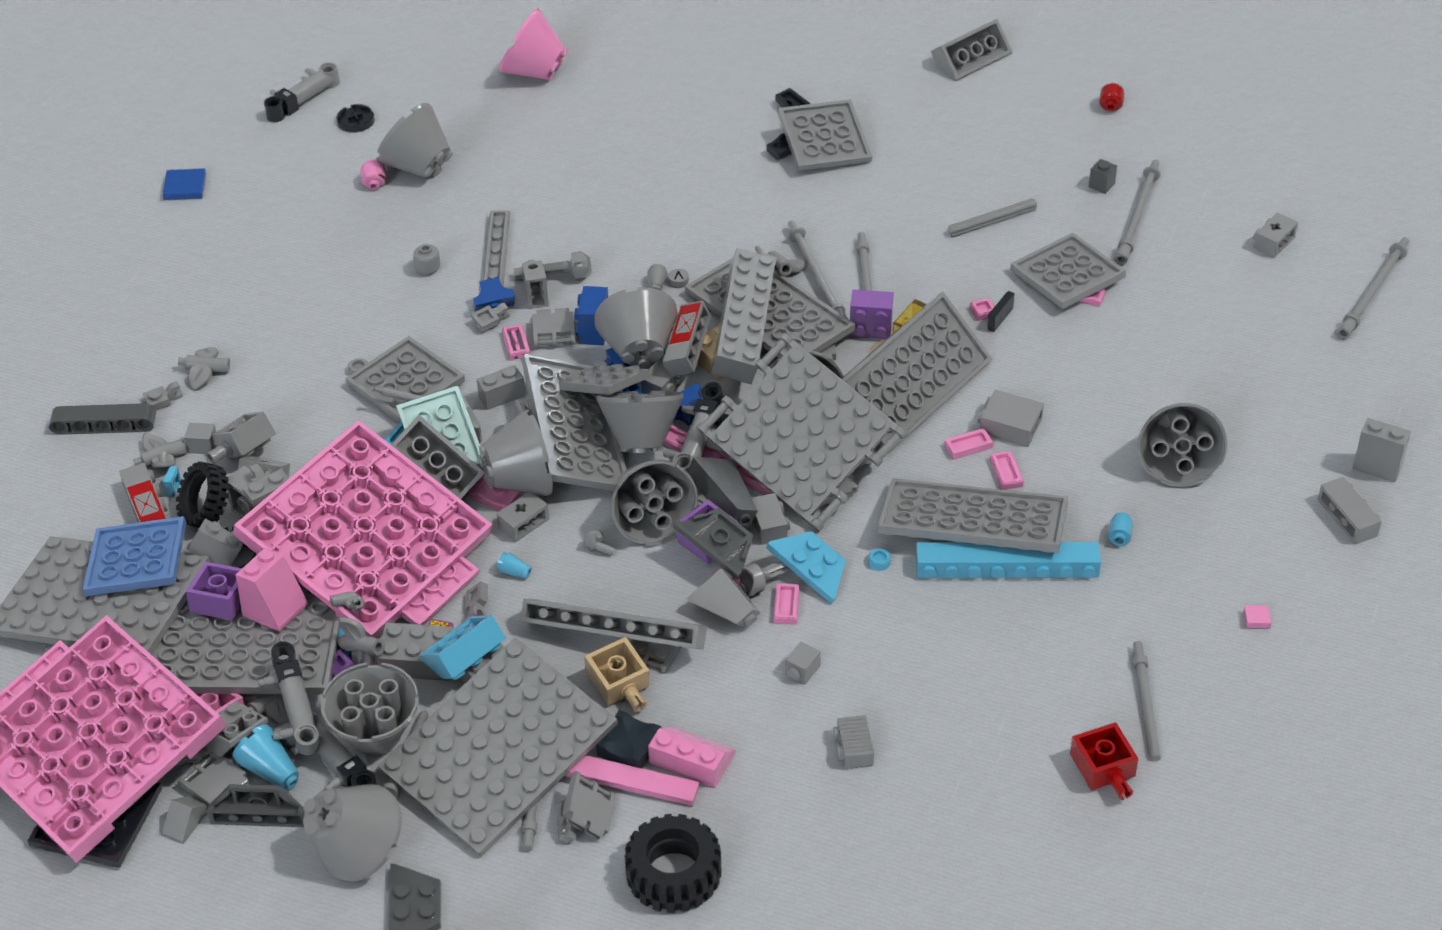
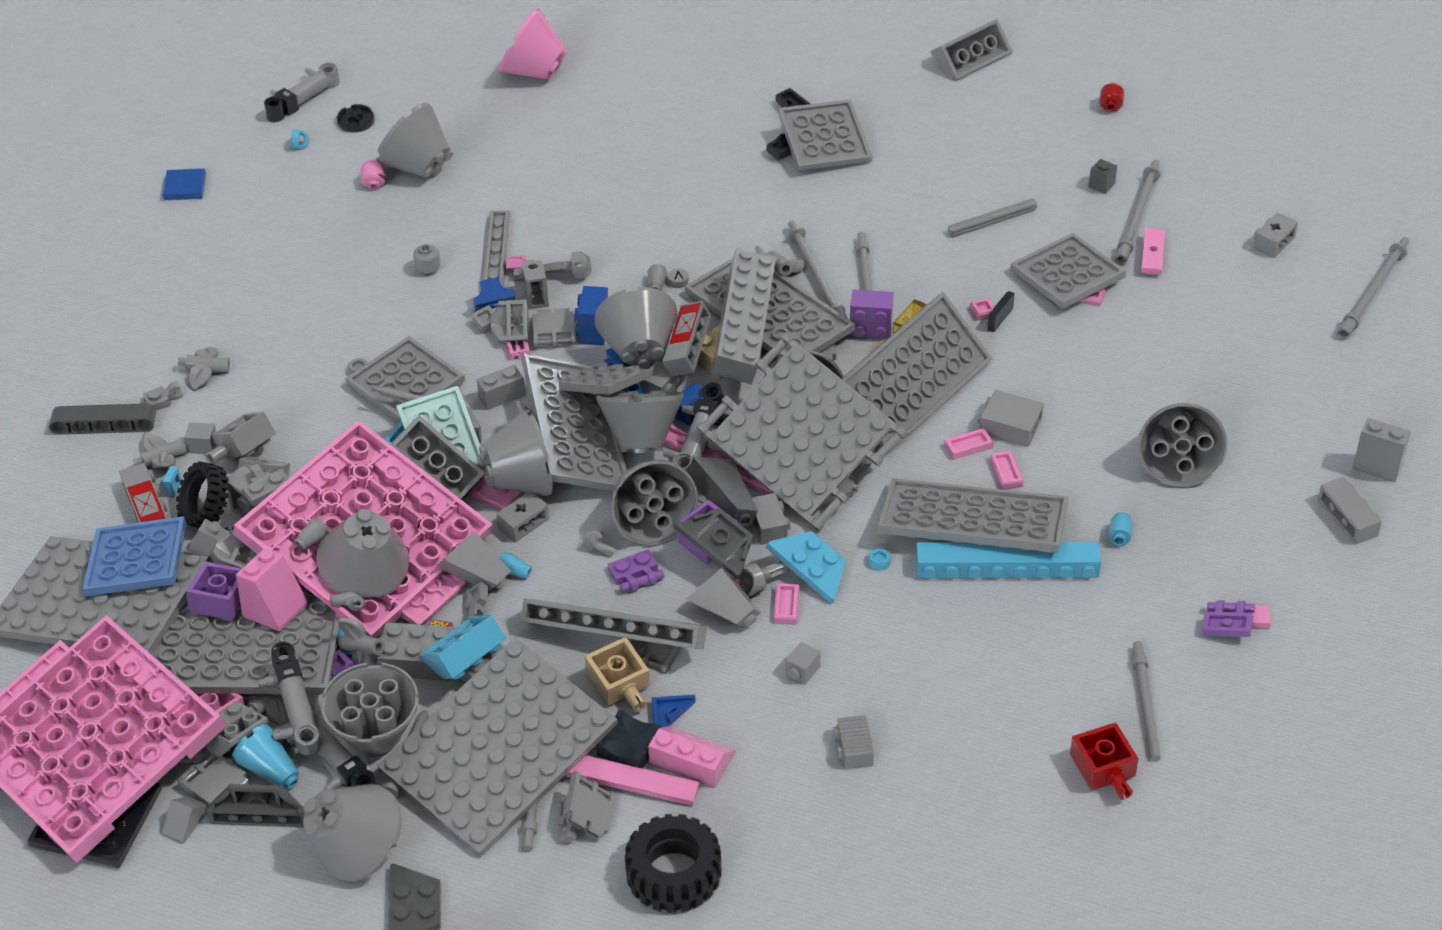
(233, 552): none -> light grey slope
(295, 137): none -> medium azure tile
(312, 533): none -> light grey cone
(363, 556): none -> light grey cone
(475, 562): none -> light grey slope
(511, 320): none -> light grey slope
(515, 261): none -> bright pink tile
(635, 571): none -> medium lavender plate
(670, 708): none -> blue tile
(1153, 251): none -> bright pink tile
(1228, 619): none -> medium lavender plate

